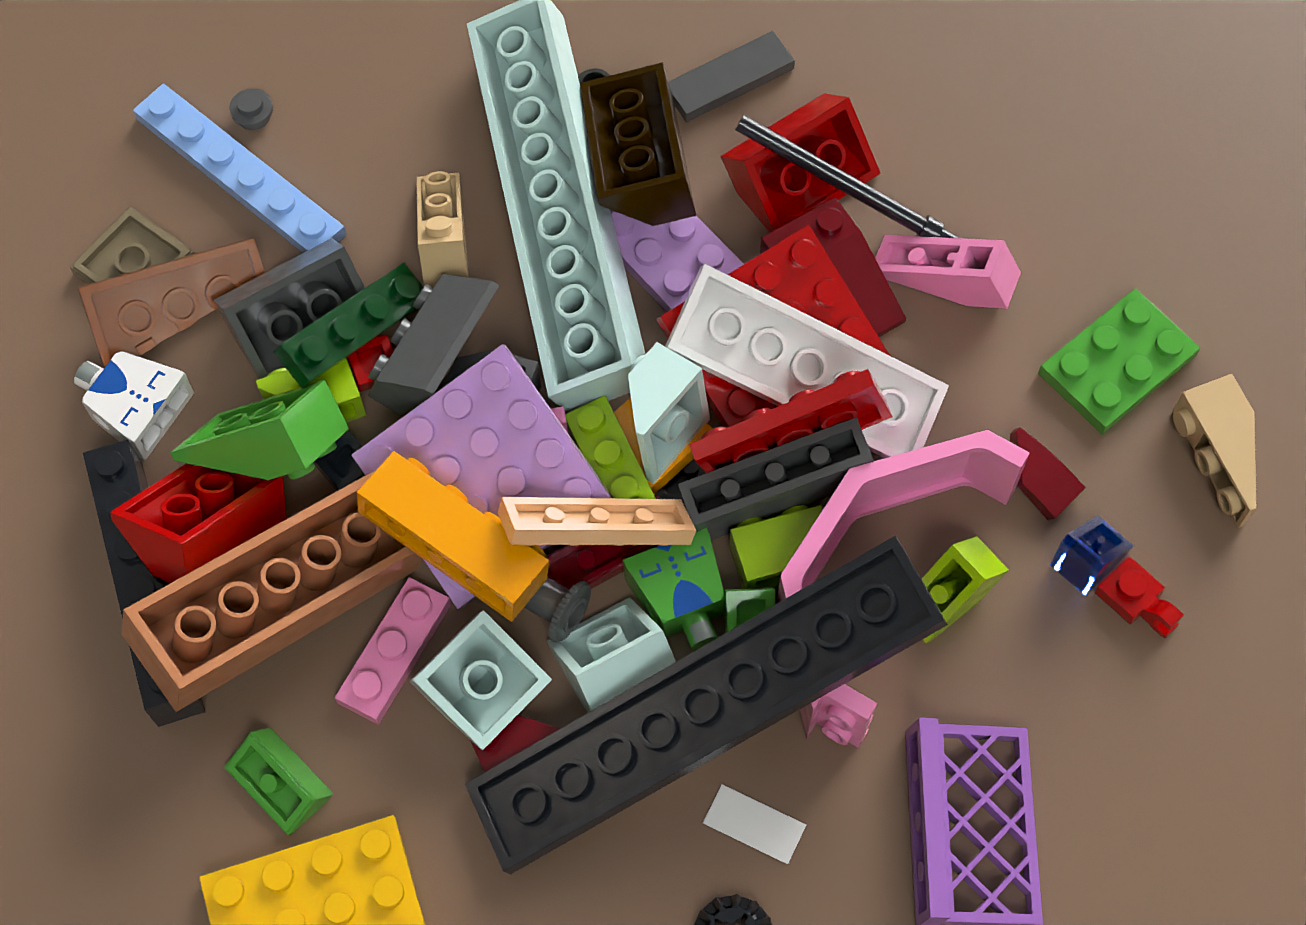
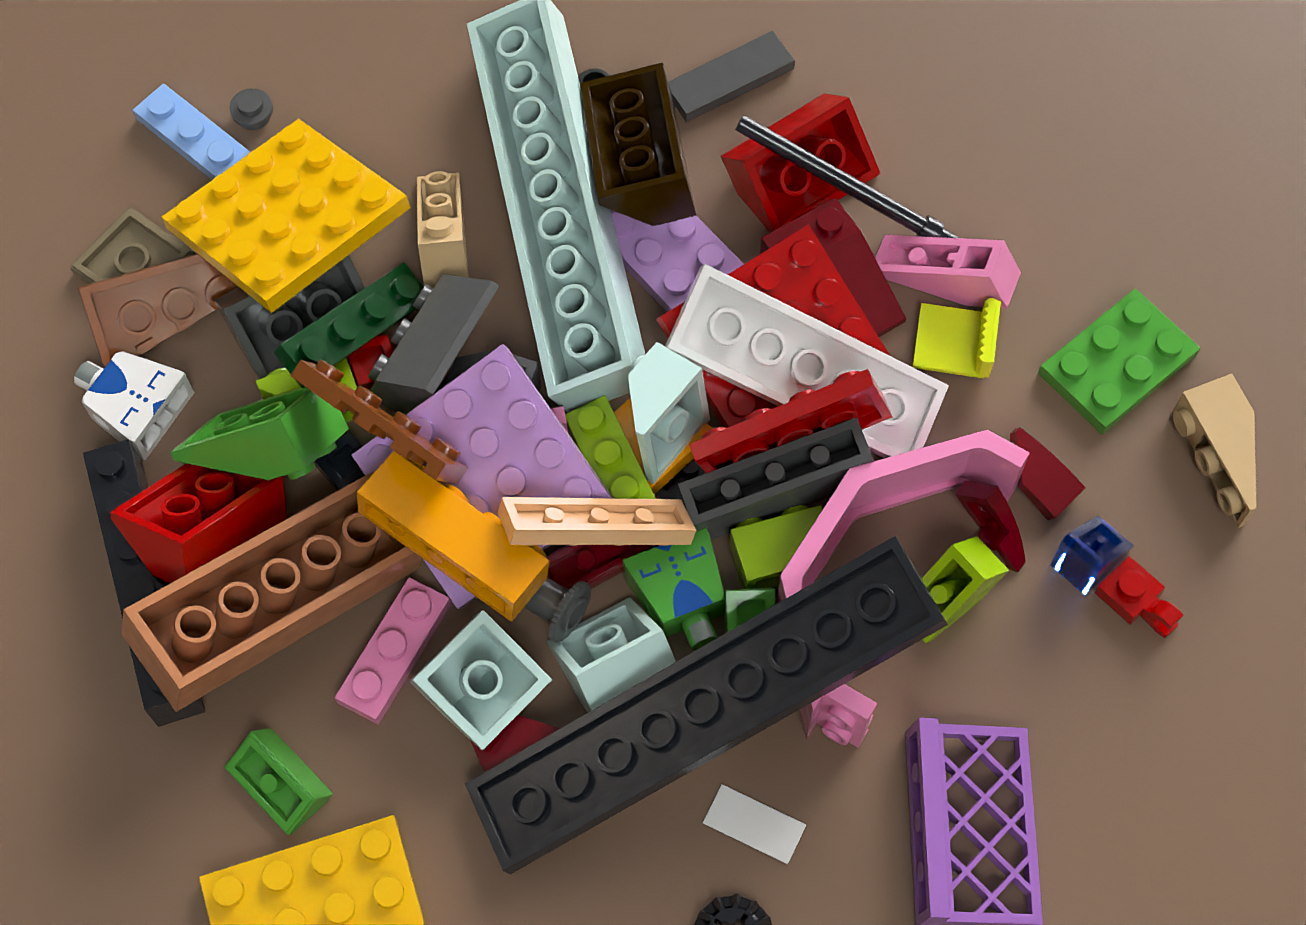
(285, 214): none -> yellow plate
(326, 383): none -> dark orange wing
(957, 339): none -> neon yellow piece
(995, 518): none -> dark red slope

